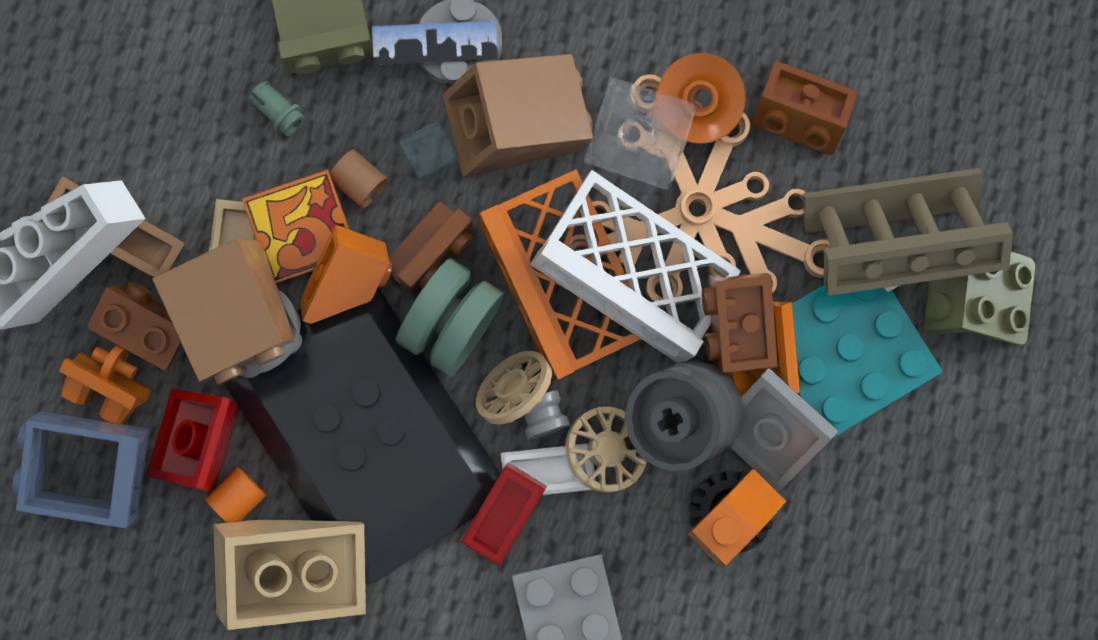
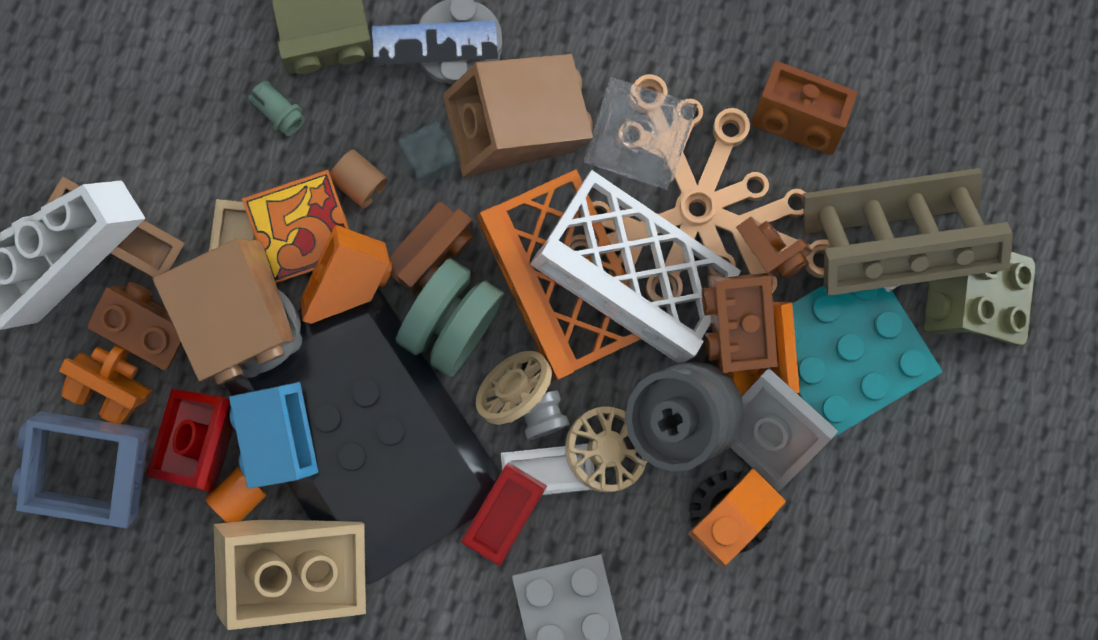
(273, 435): none -> dark azure piece
(718, 77): orange dish -> none
(766, 246): none -> dark orange bracket

